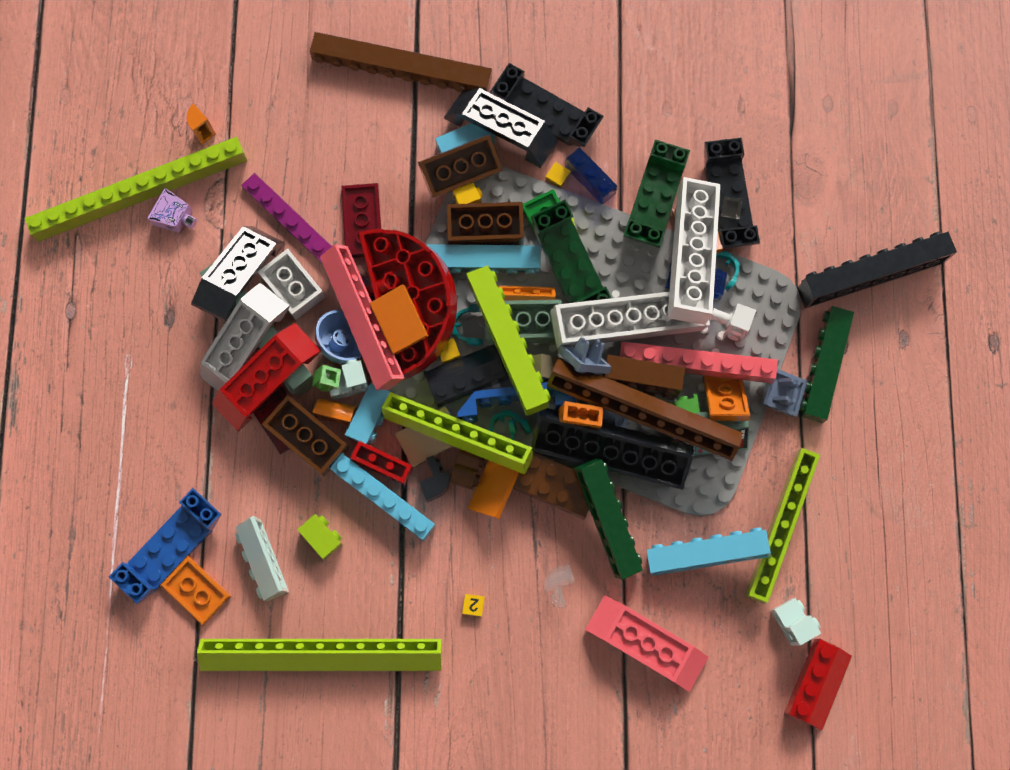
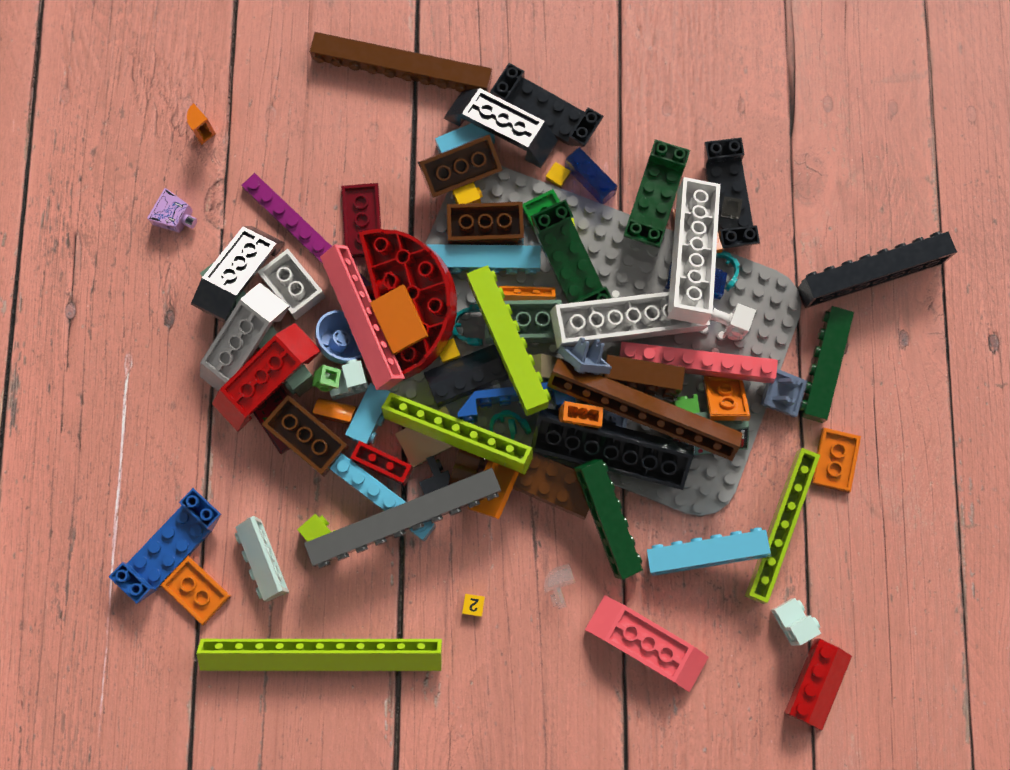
(135, 189): lime brick -> none
(403, 517): none -> dark grey brick
(837, 460): none -> orange tile

